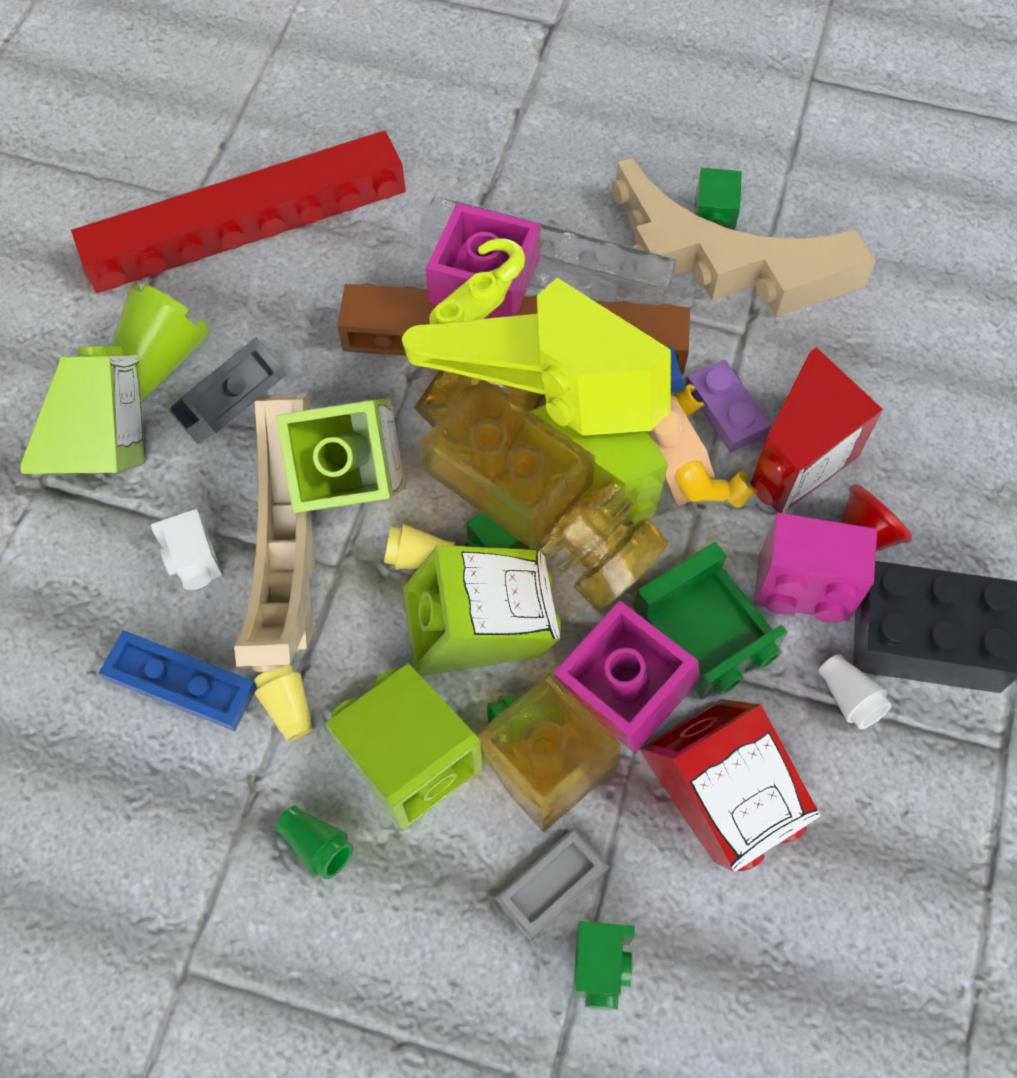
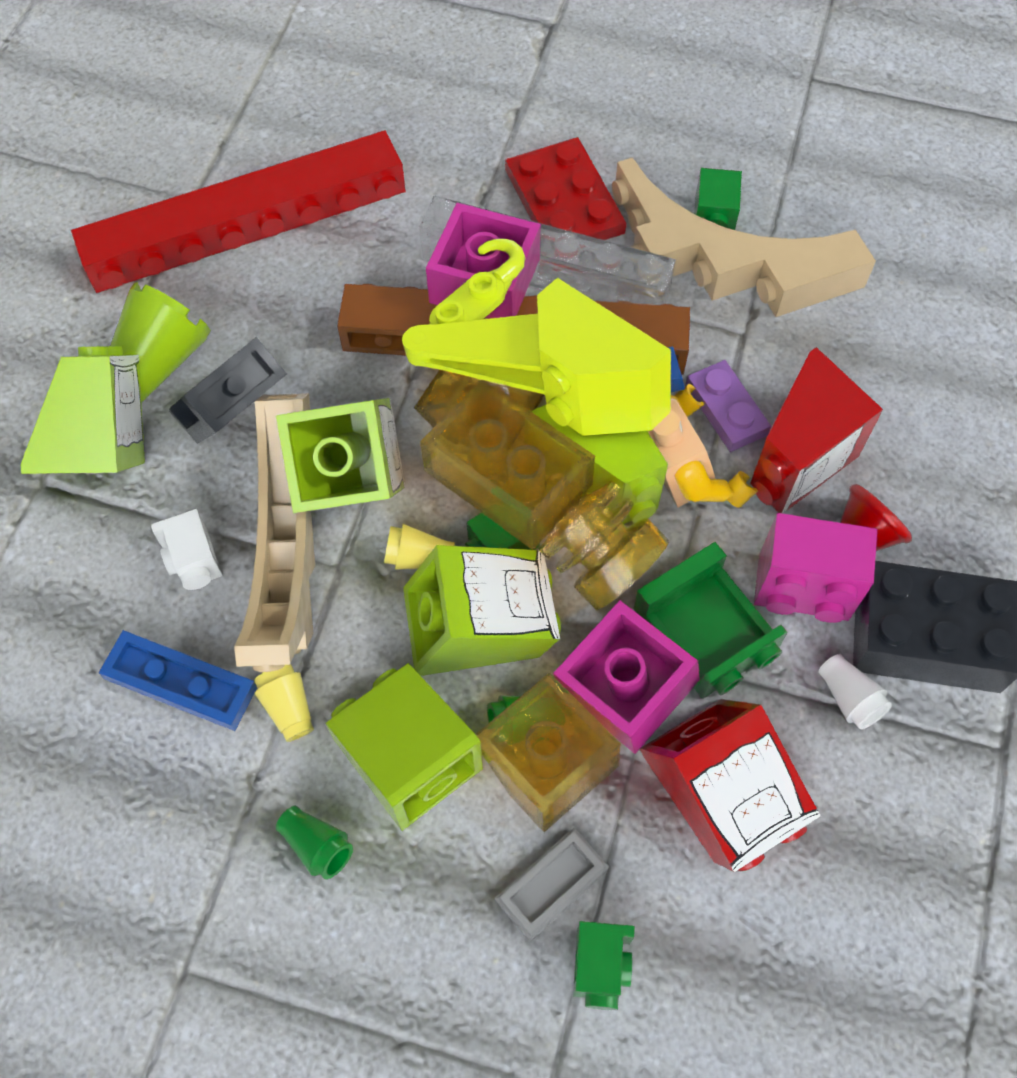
(565, 190): none -> red plate

